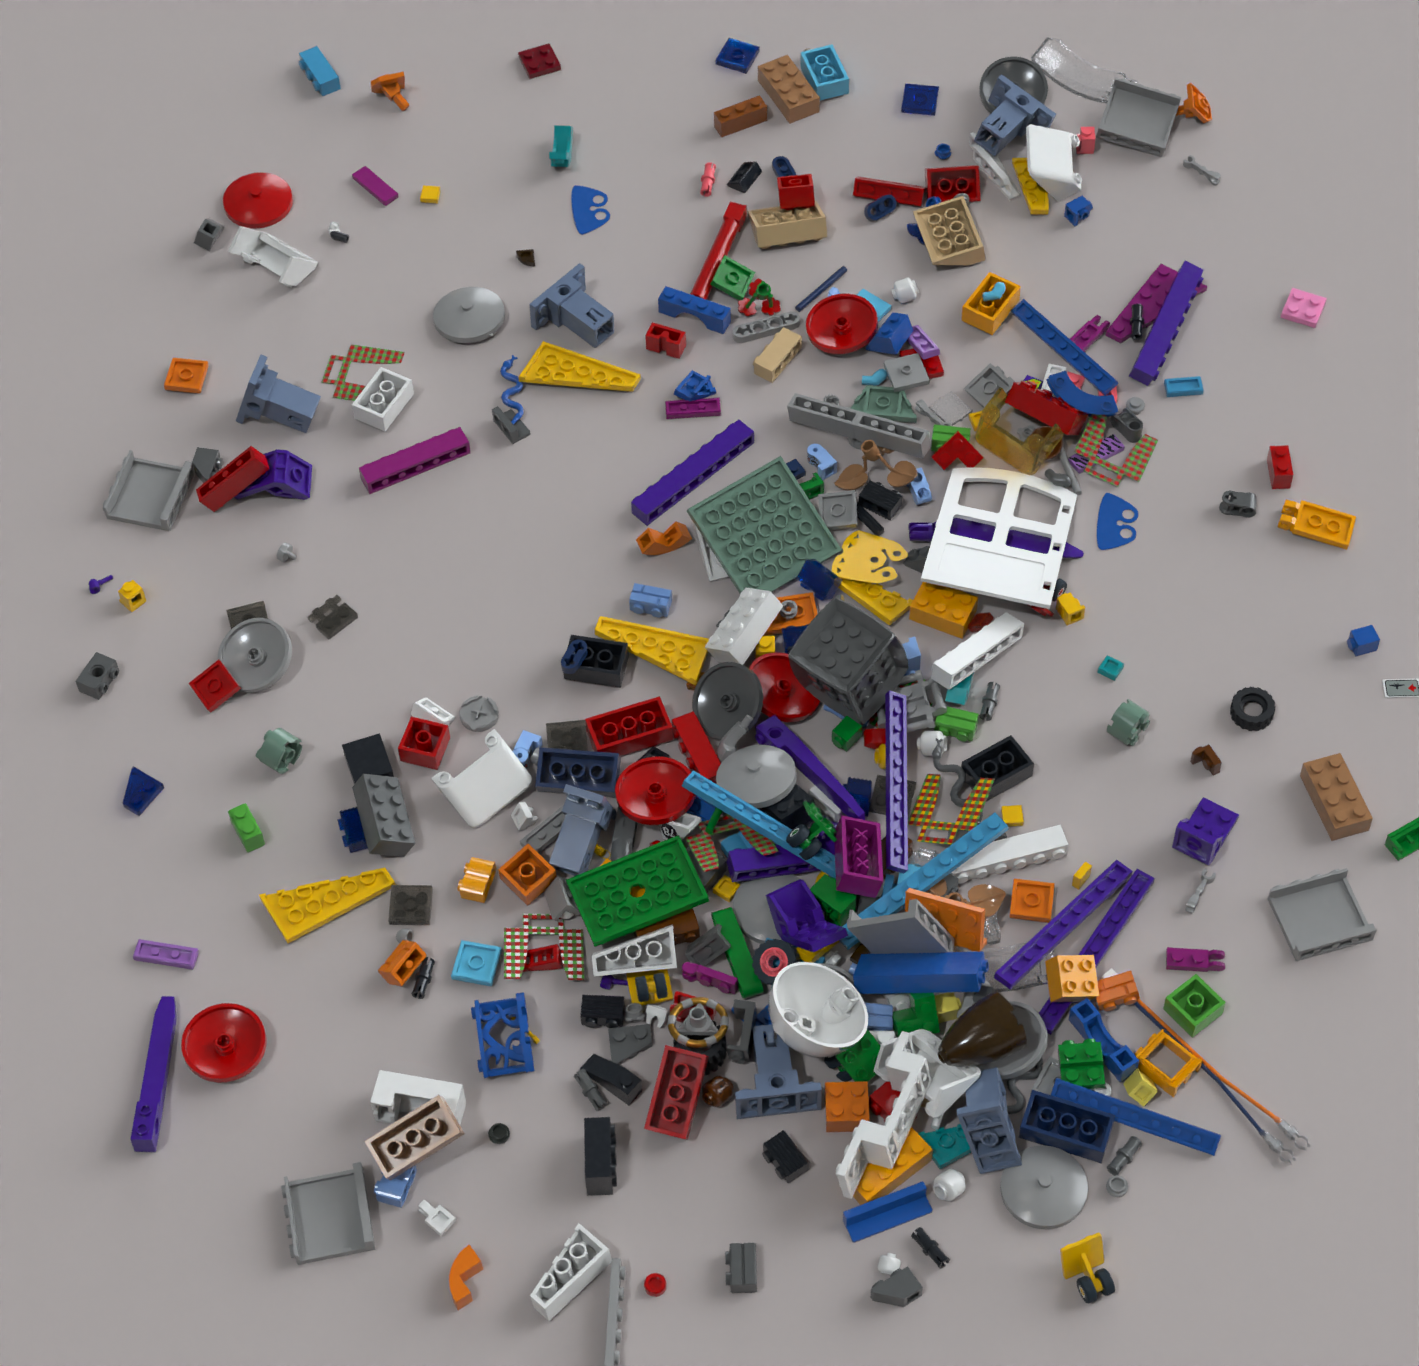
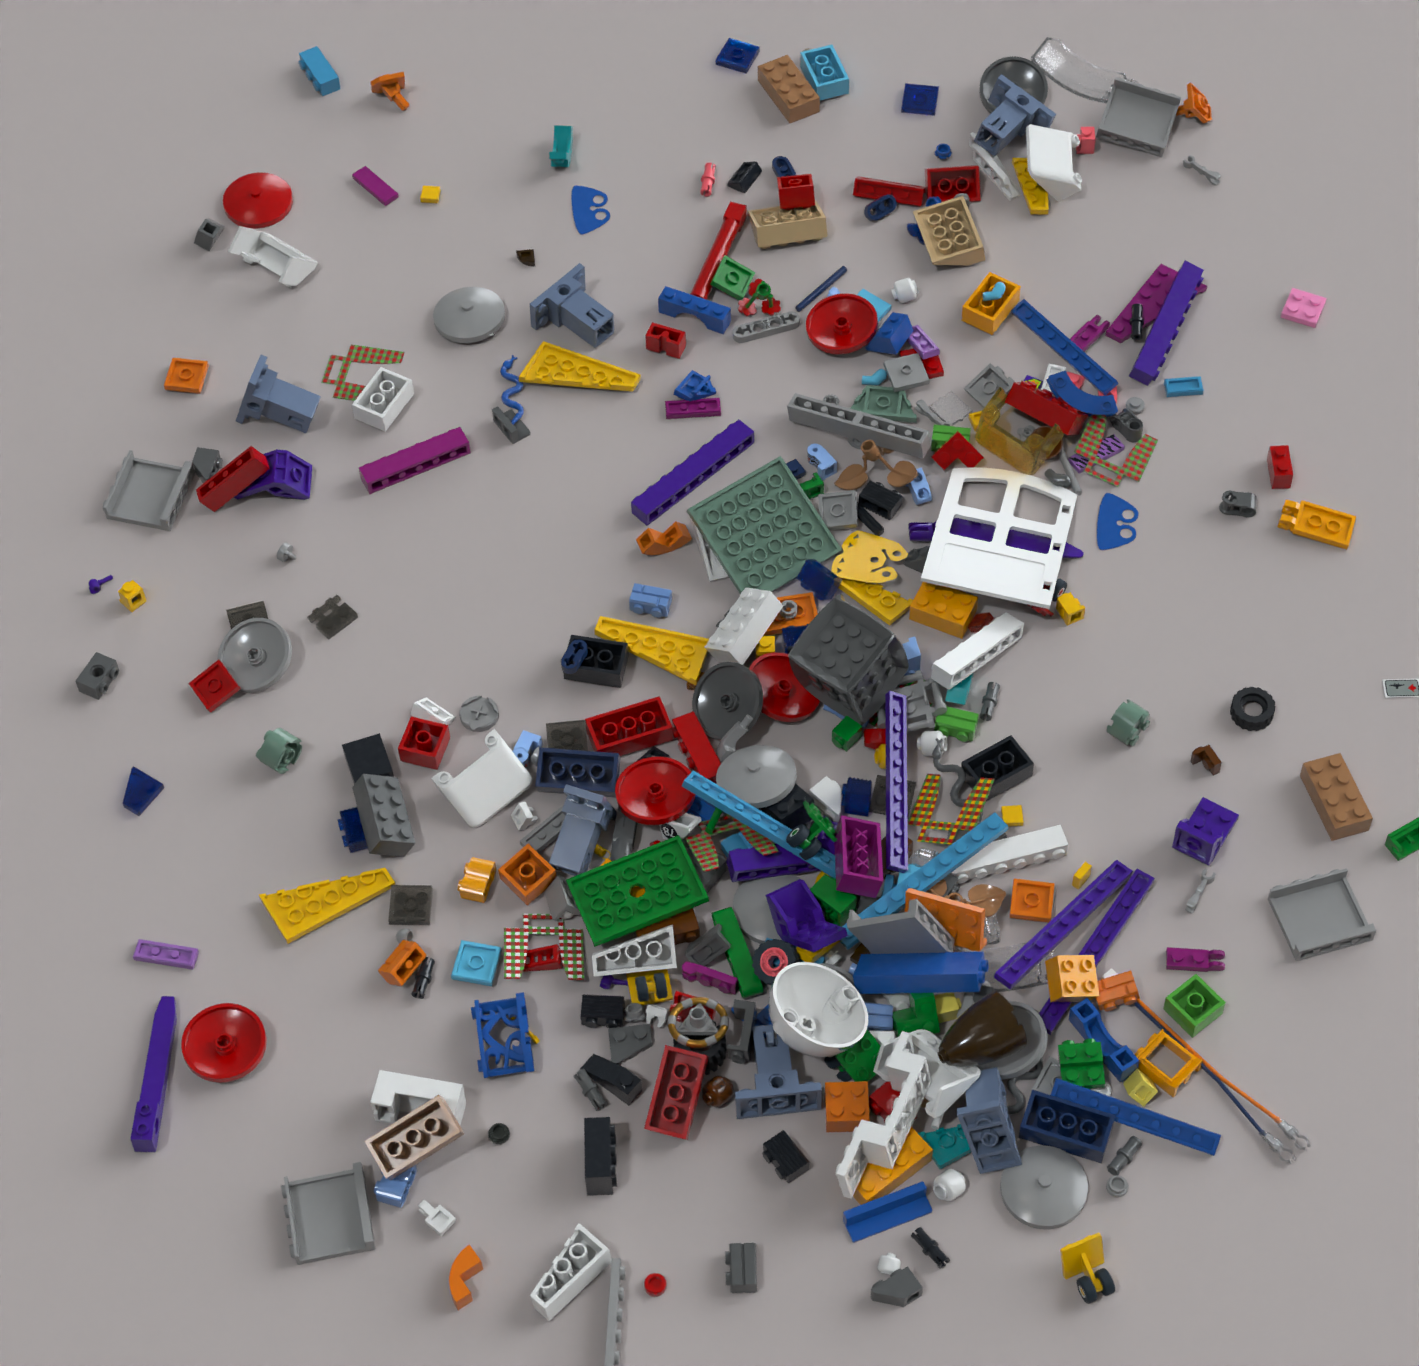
(246, 827): bright green brick -> none
(335, 233): black arm -> none
(539, 61): dark red plate -> none
(726, 888): yellow tile -> none
(740, 116): dark orange brick -> none
(776, 734): dark purple piece -> none
(777, 354): tan brick -> none
(1077, 210): blue brick -> none
(1110, 668): teal tile -> none
(1363, 640): blue brick -> none

